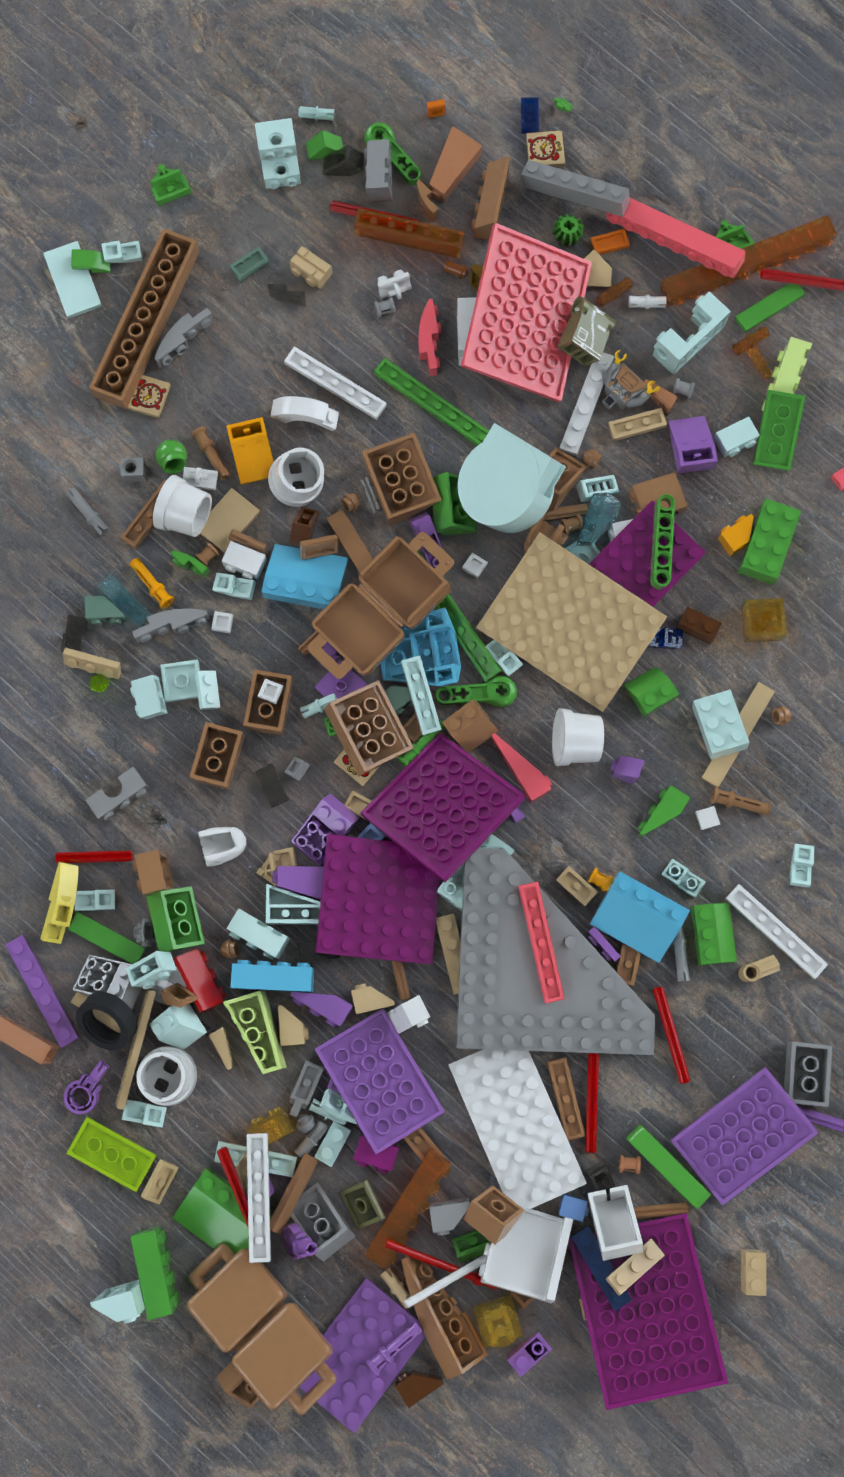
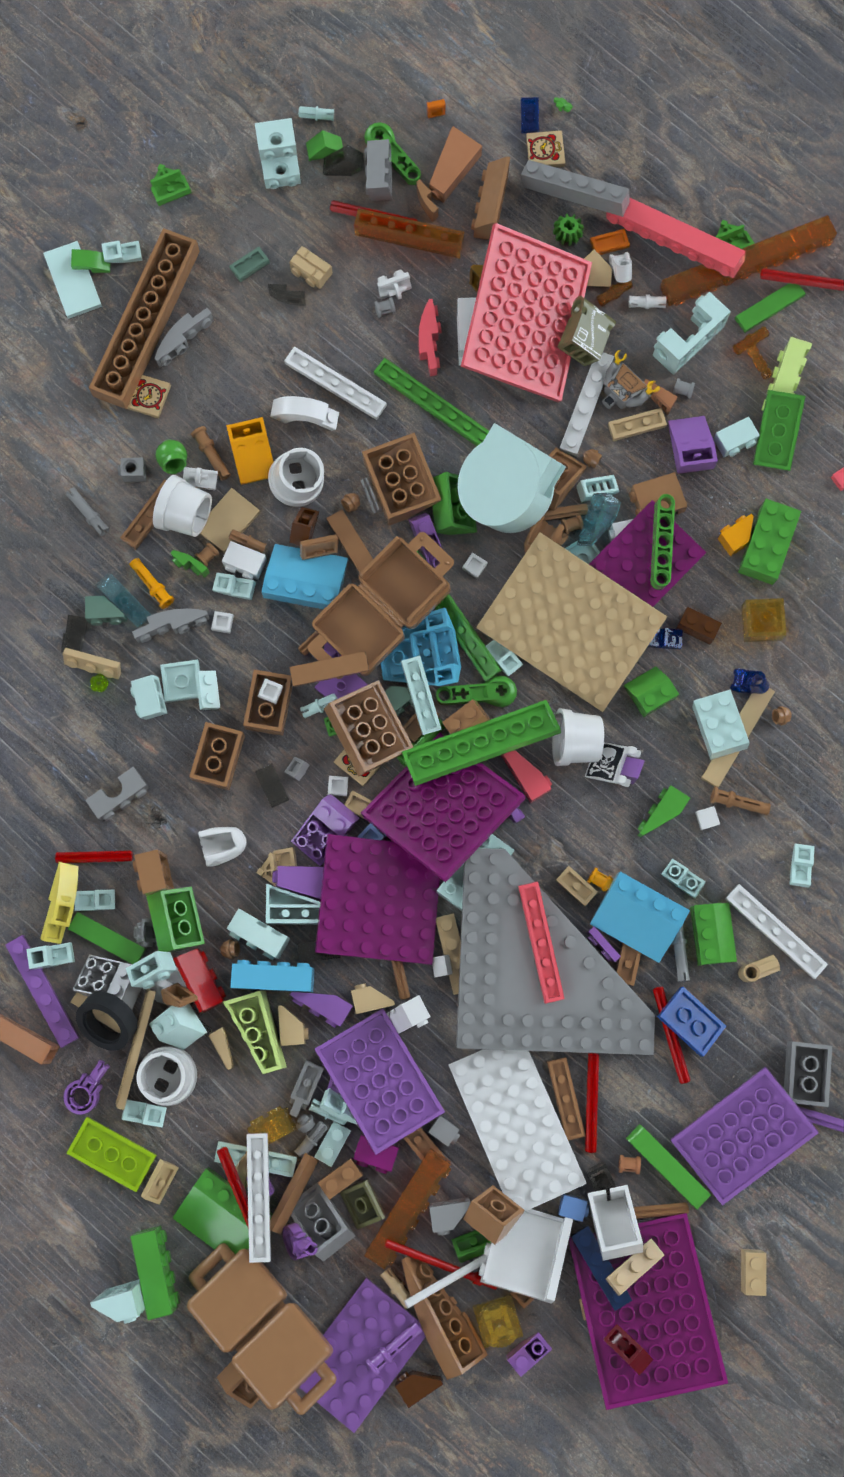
(50, 956): none -> light aqua brick
(329, 669): none -> medium nougat tile
(338, 786): none -> white tile
(340, 1178): none -> medium nougat brick
(441, 966): none -> white tile
(444, 1131): none -> light grey brick
(456, 269): dark orange pin -> none
(481, 742): none -> bright green plate
(611, 764): none -> white flag
(621, 267): none -> white piece
(628, 1349): none -> dark red arch
(691, 1021): none -> plate
(746, 681): none -> clear blue piece

